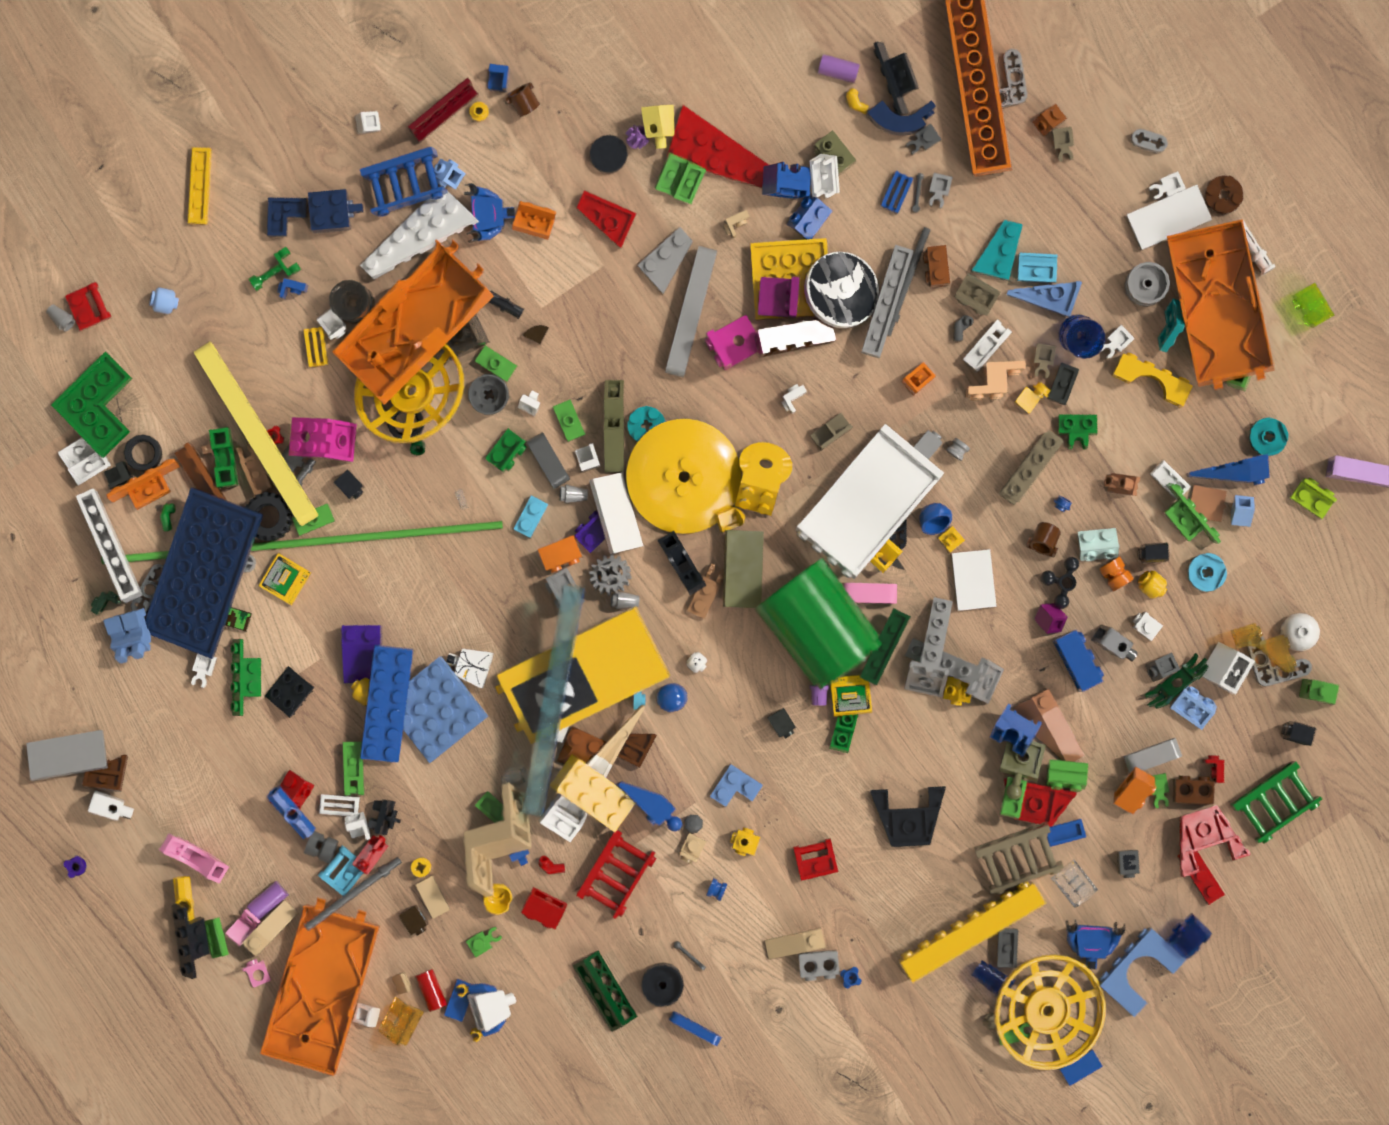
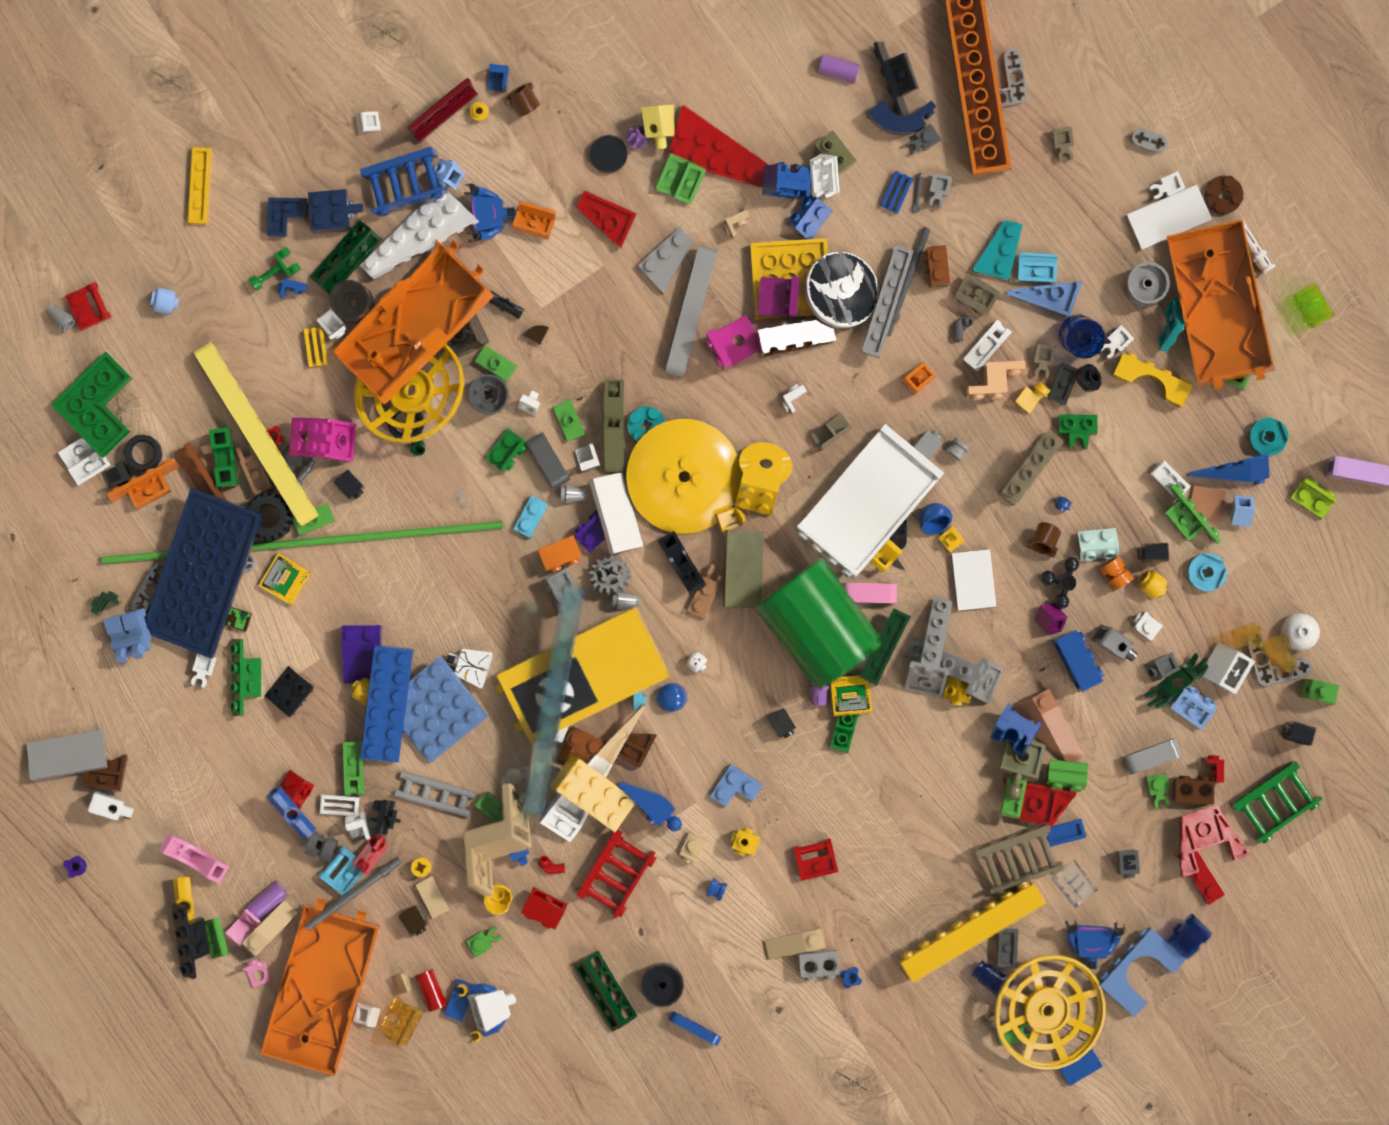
(109, 545): white brick -> none
(165, 516): green arm -> none
(348, 259): none -> dark green fence
(428, 784): none -> light grey bar
(677, 945): dark grey hinge -> none
(693, 823): dark grey tile -> none
(854, 103): yellow arm -> none
(909, 825): black wing -> none
(1049, 119): dark orange bracket -> none
(1089, 378): none -> black plate
(1122, 484): nougat hips -> none
(1134, 790): orange brick -> none

